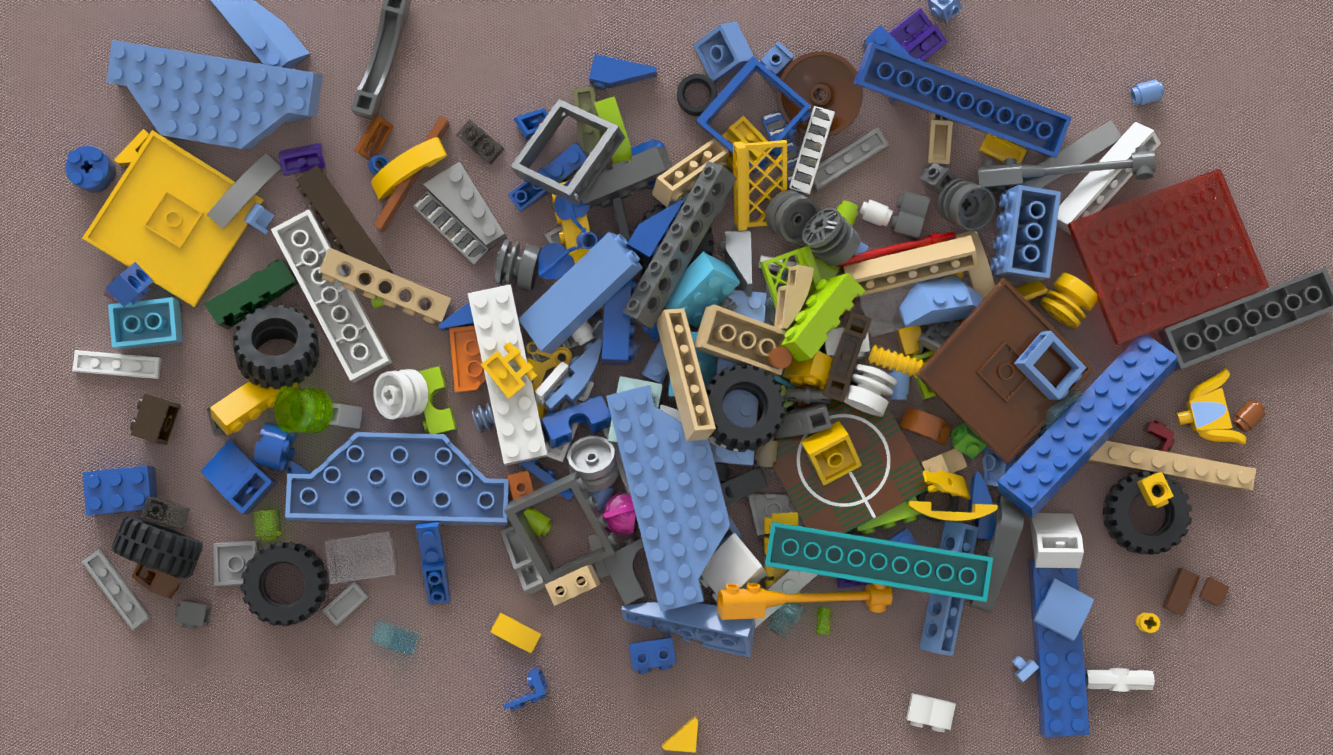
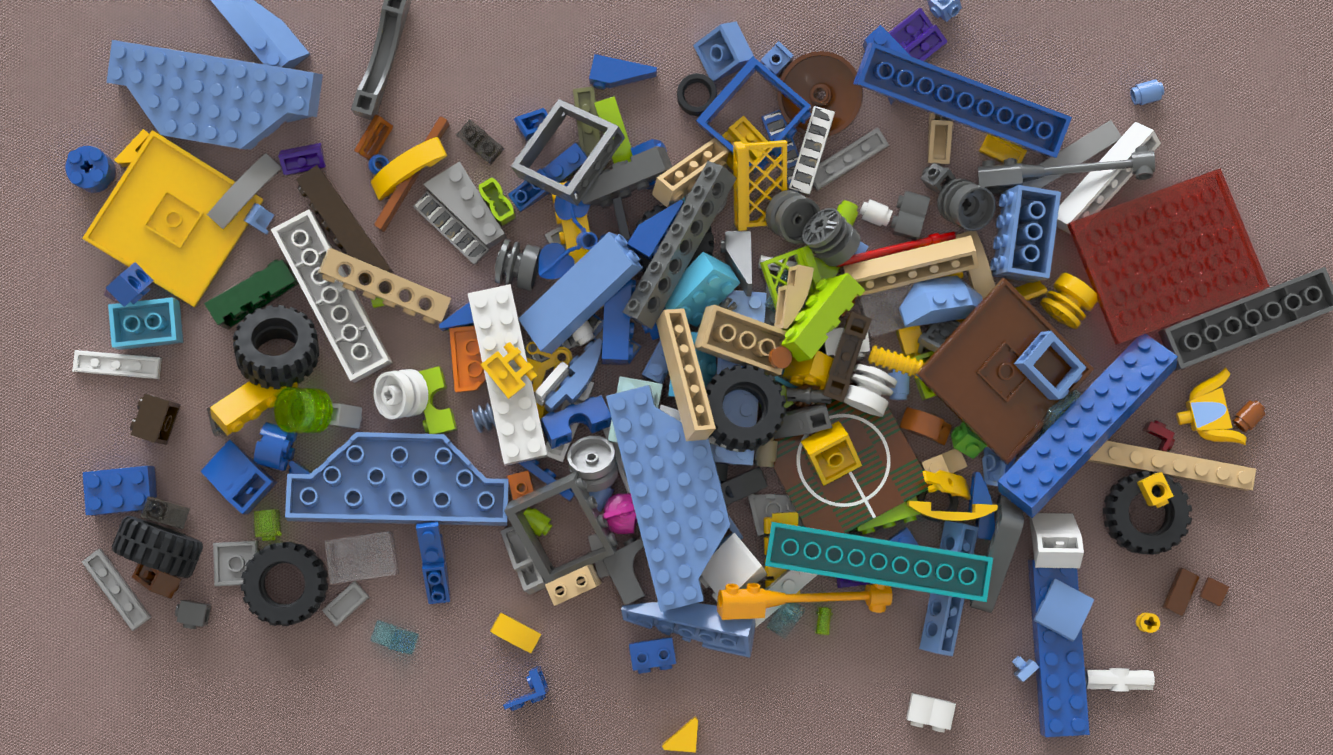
(498, 203): none -> lime brick

